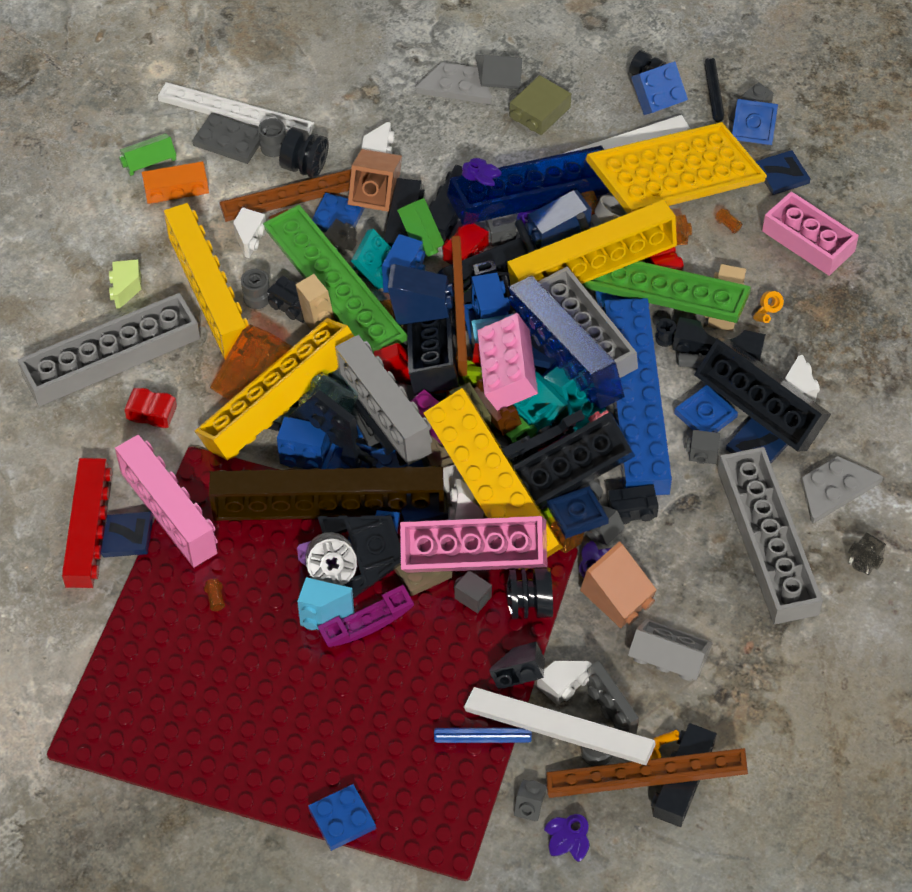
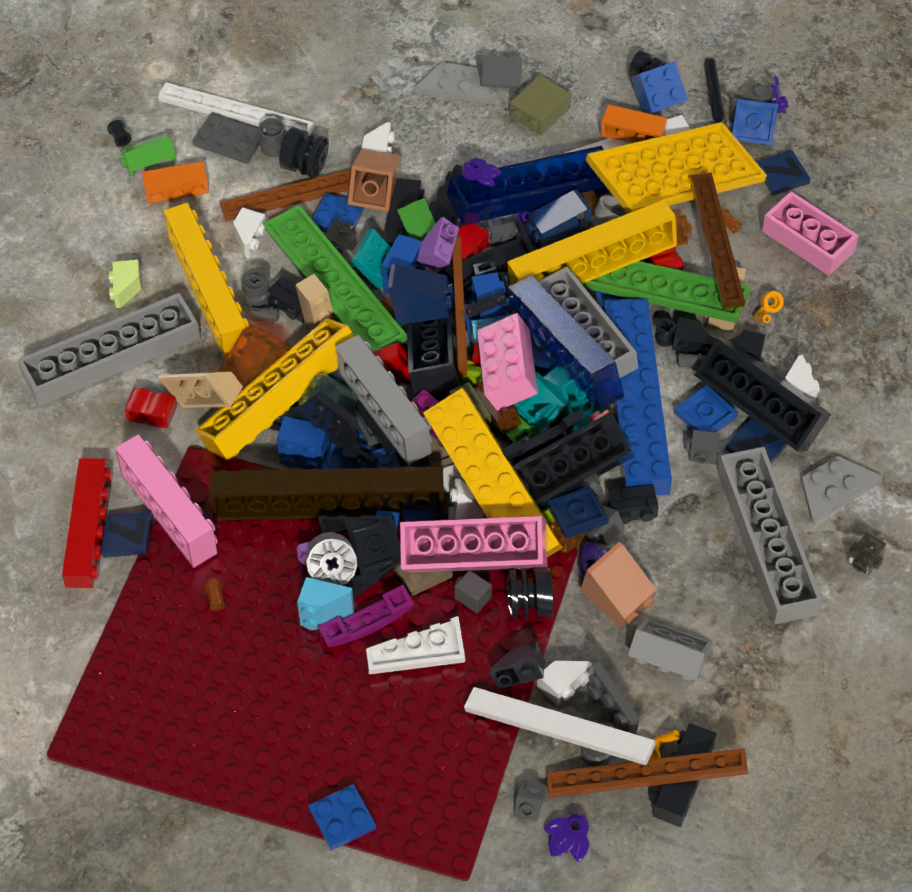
(117, 130): none -> black bush
(203, 389): none -> tan slope
(265, 314): none -> dark grey pin
(427, 648): none -> white wing
(438, 245): none -> medium lavender slope
(482, 735): blue axle -> none
(485, 304): none -> black axle
(631, 125): none -> orange brick
(717, 241): none -> reddish brown plate
(781, 101): none -> dark purple plate

